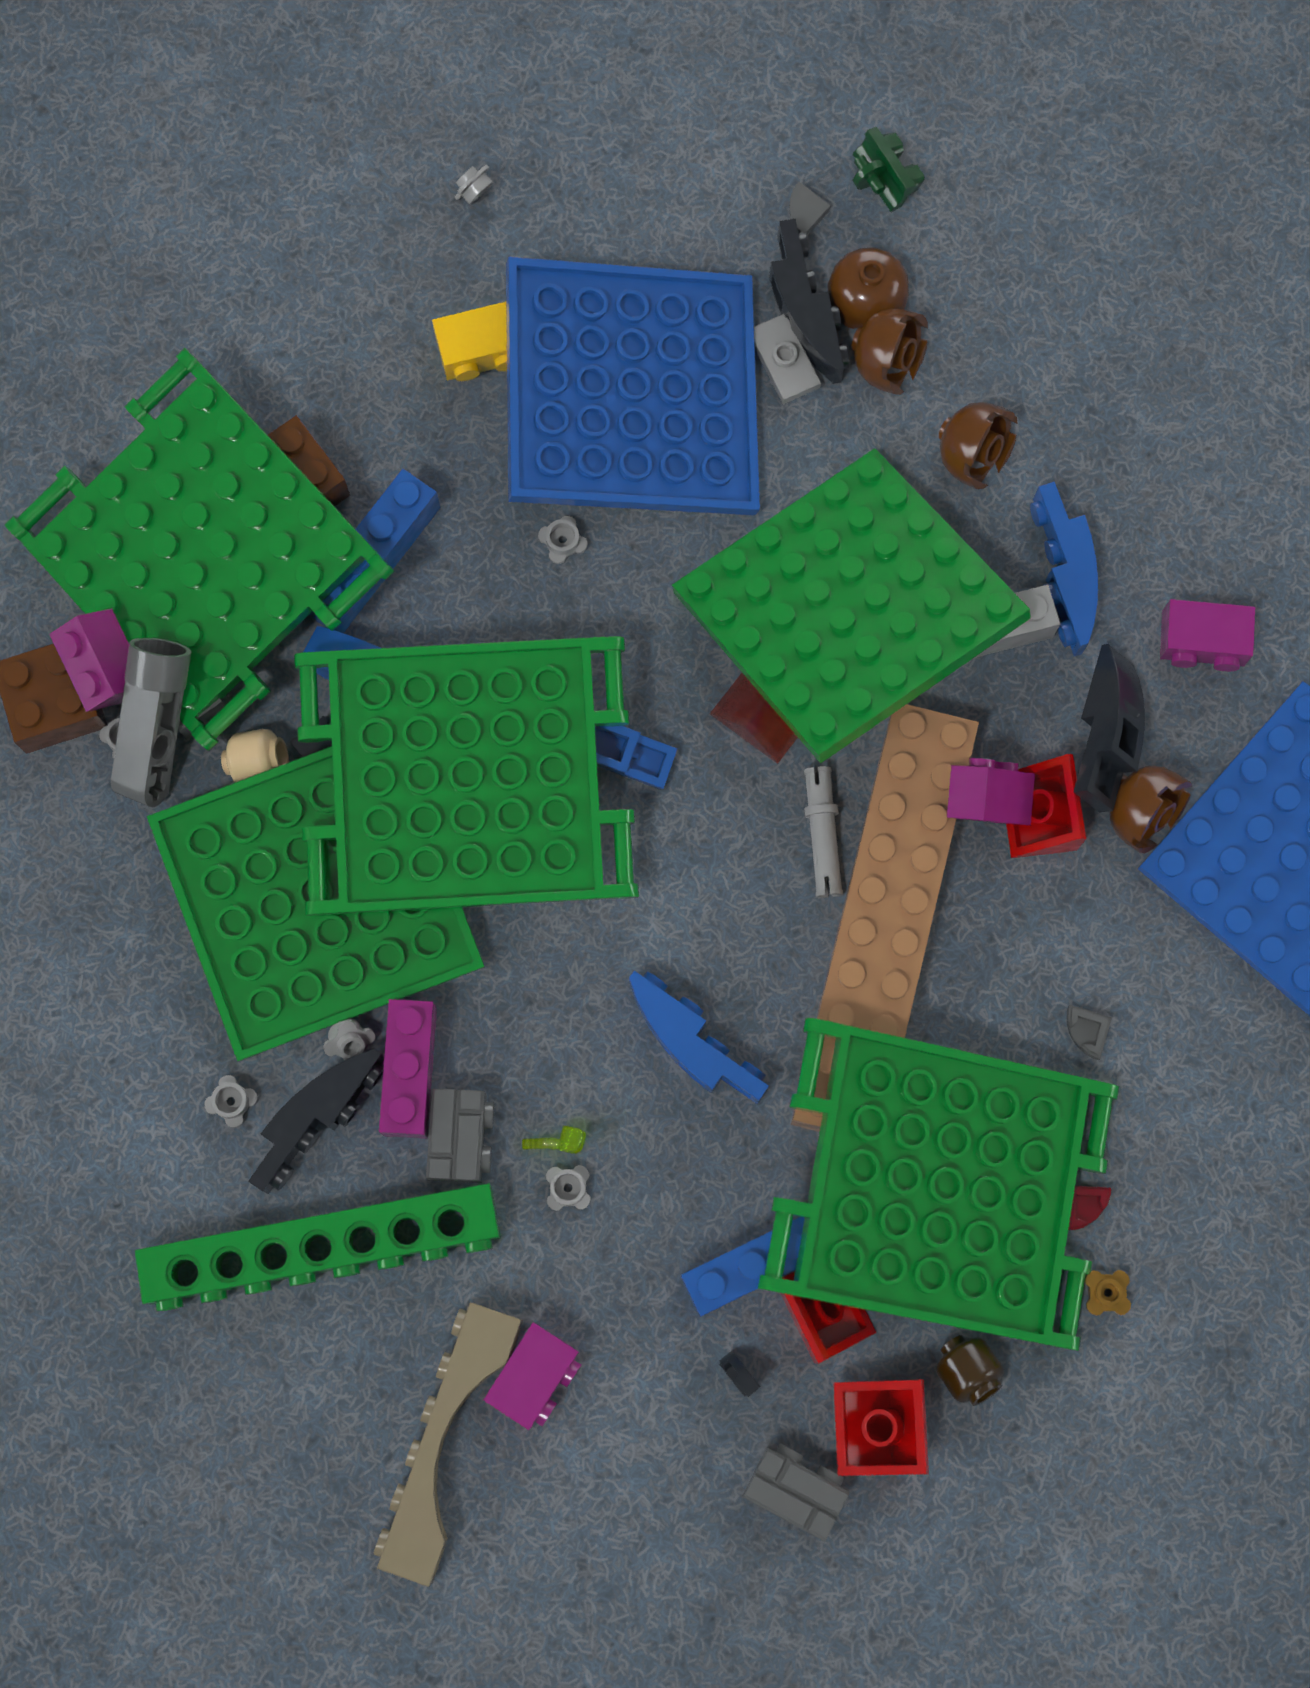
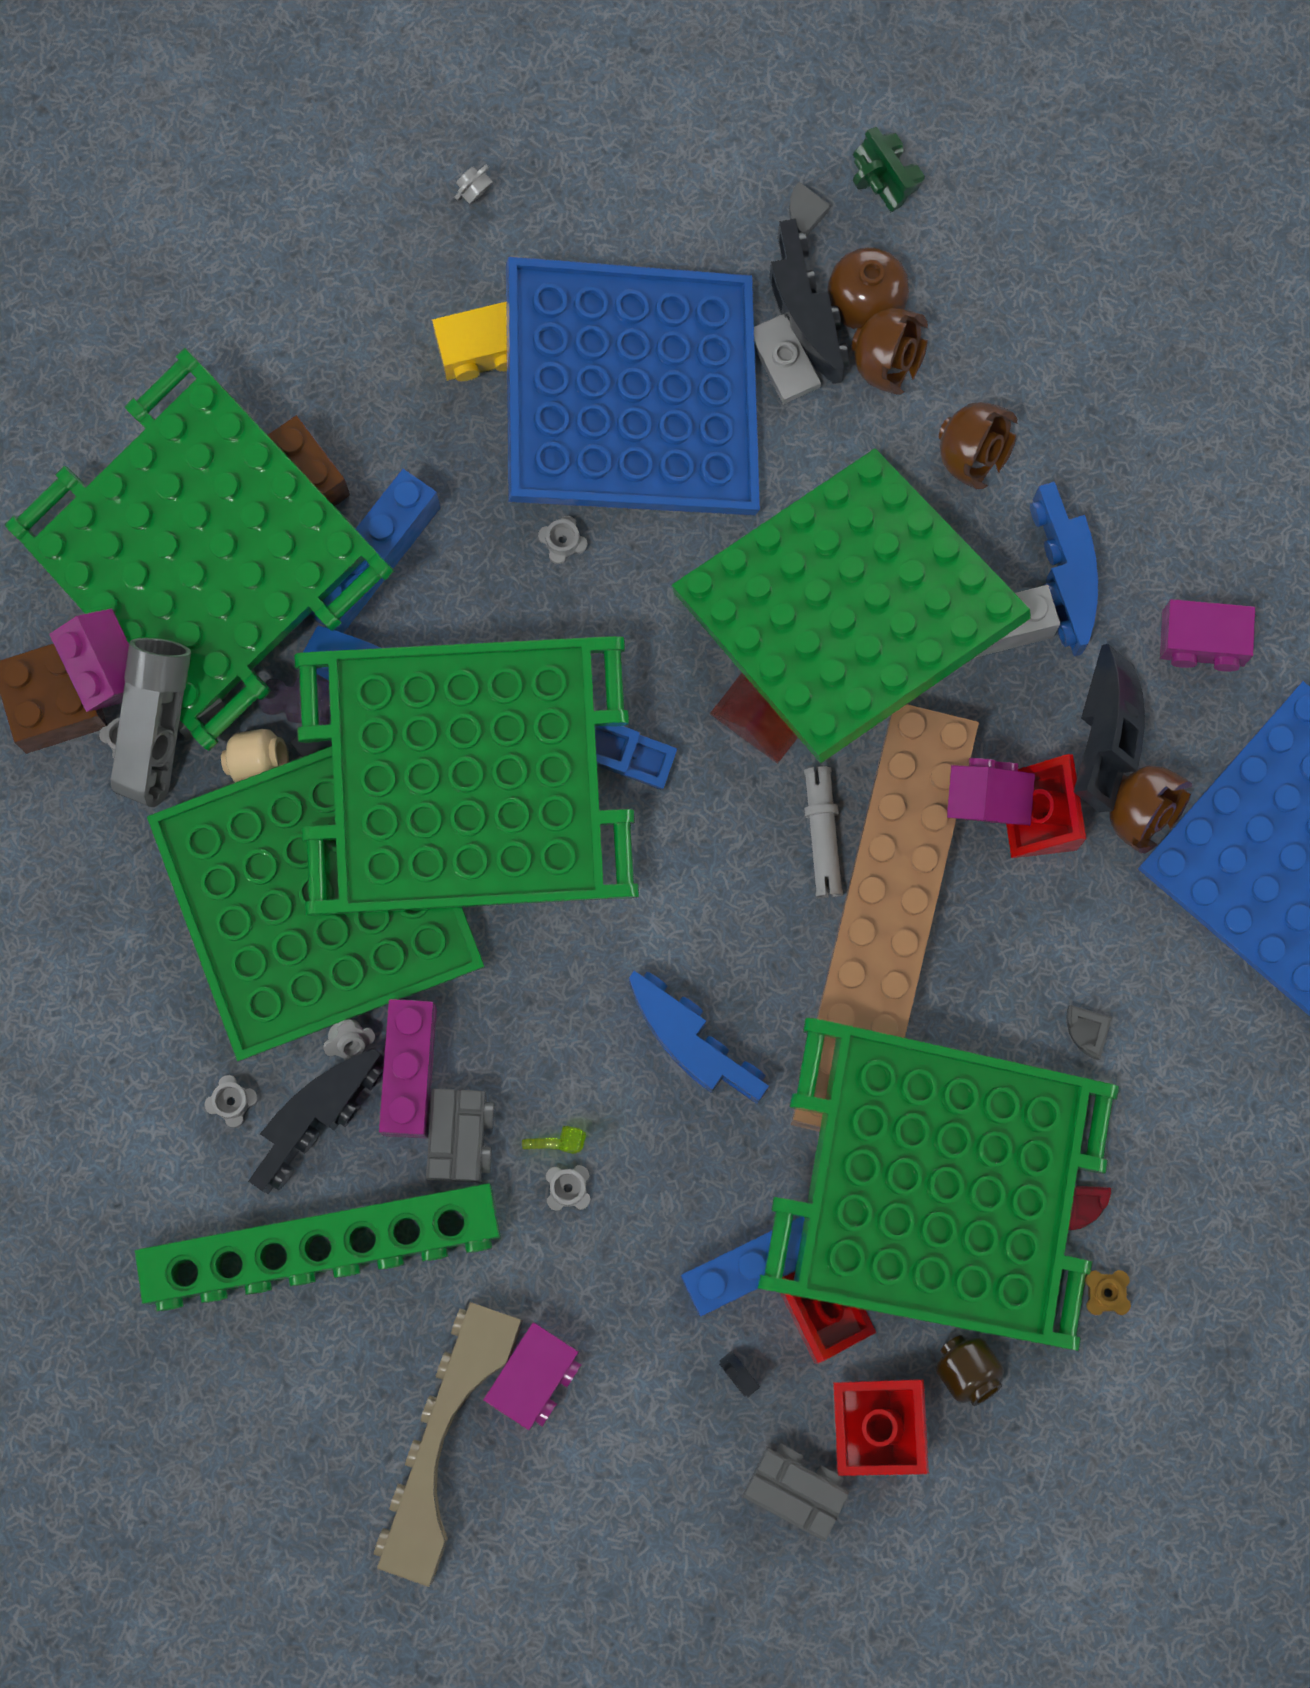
(289, 700): none -> clear purple plate

